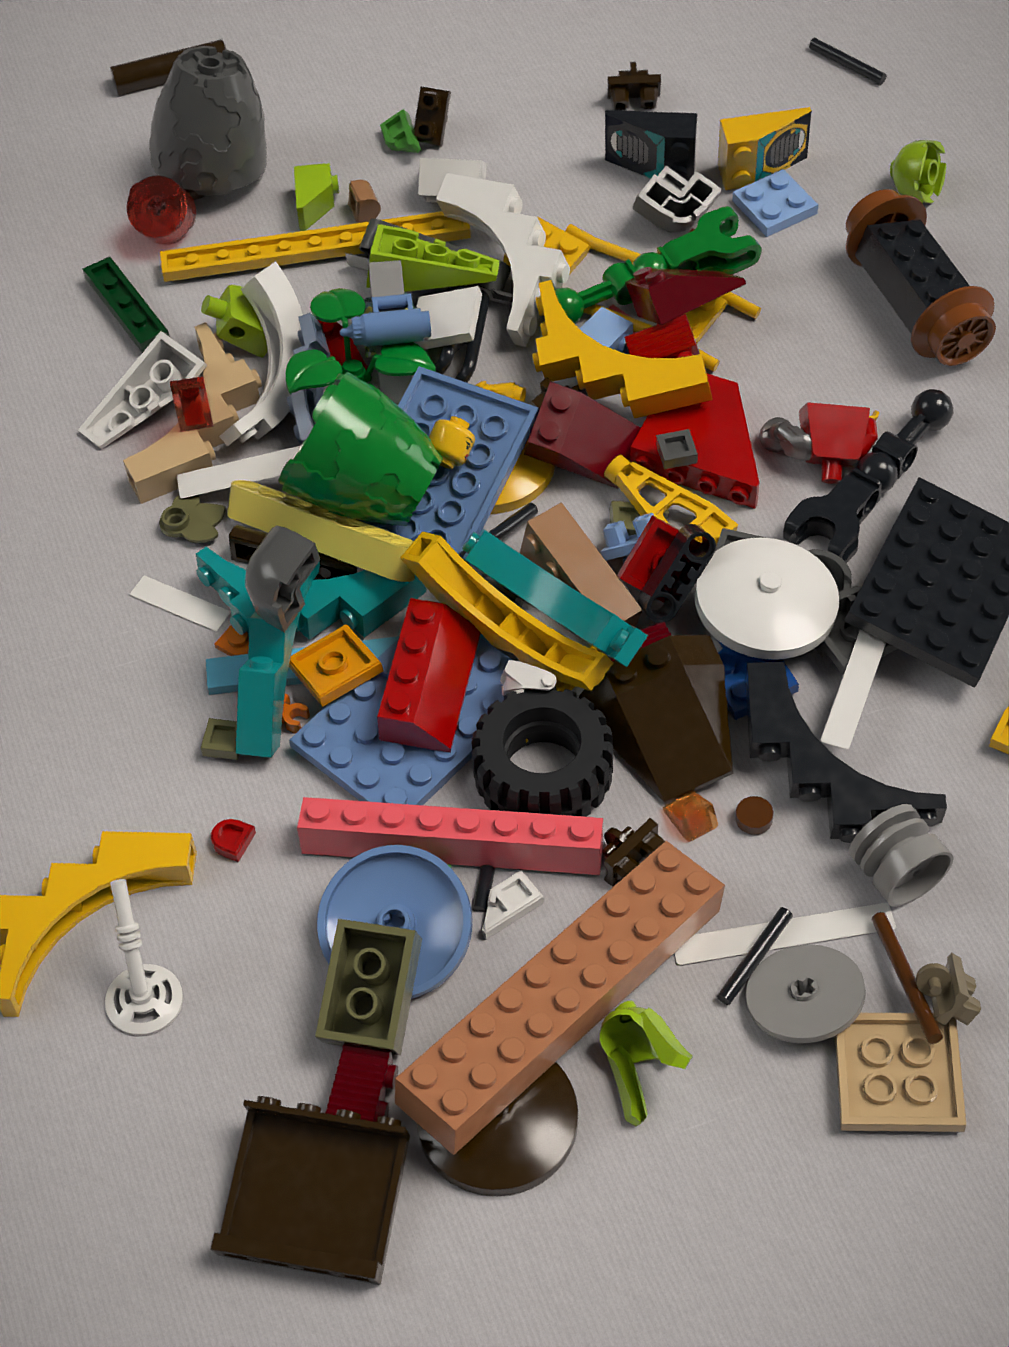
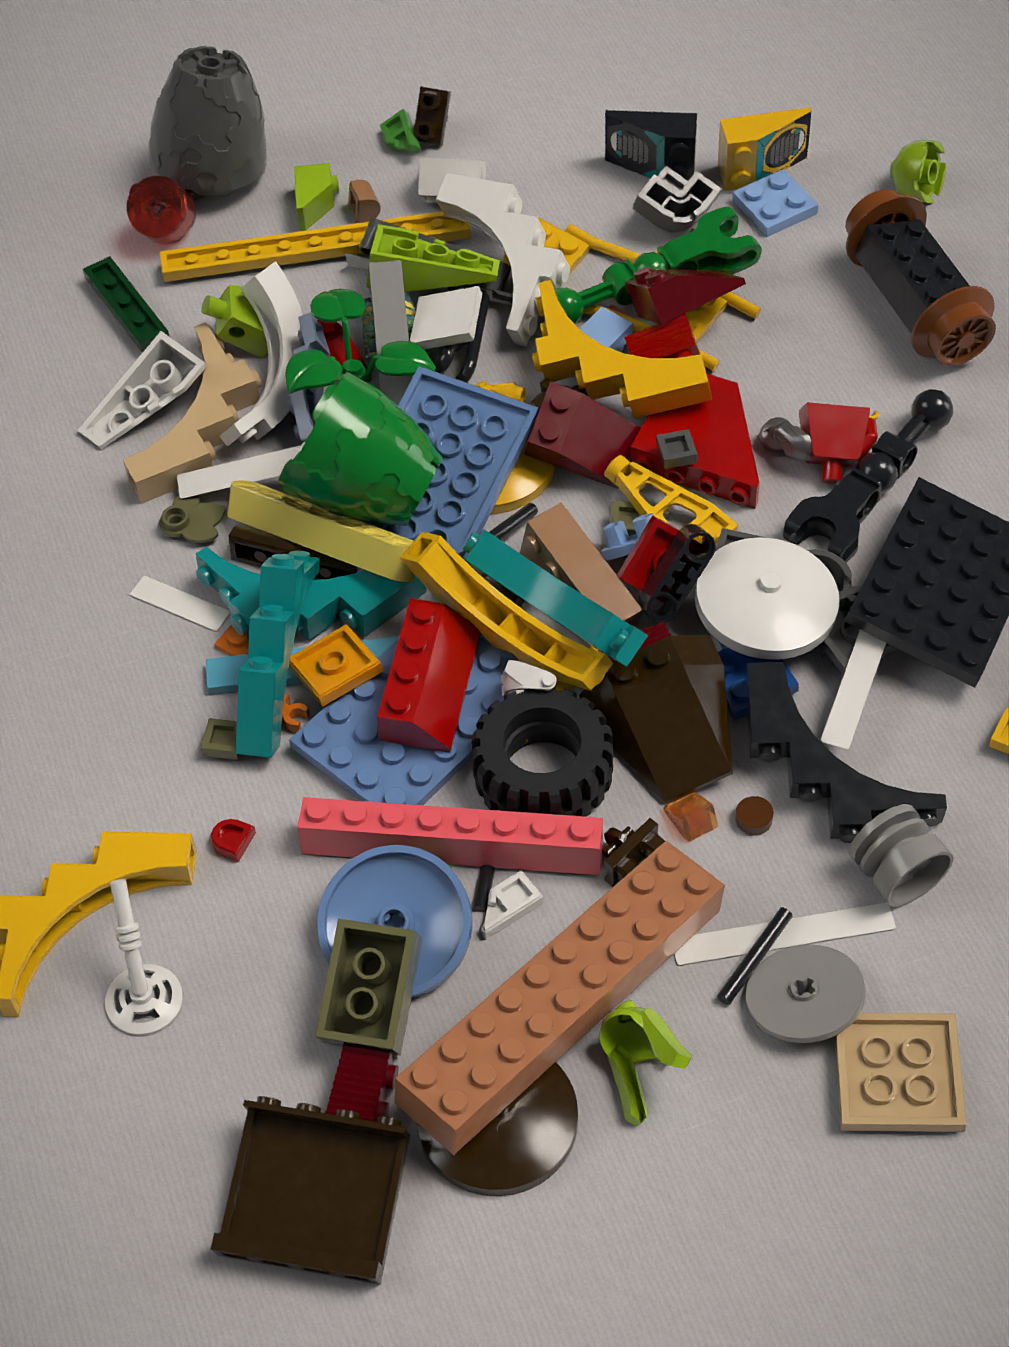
(151, 70): dark brown brick -> none
(192, 403): clear red slope -> none
(277, 573): dark grey brick -> none
(389, 326): medium blue piece -> none
(452, 441): yellow head -> none
(634, 84): dark brown hips -> none
(847, 61): black bar -> none
(907, 978): reddish brown bar -> none
(949, 990): dark tan hips -> none

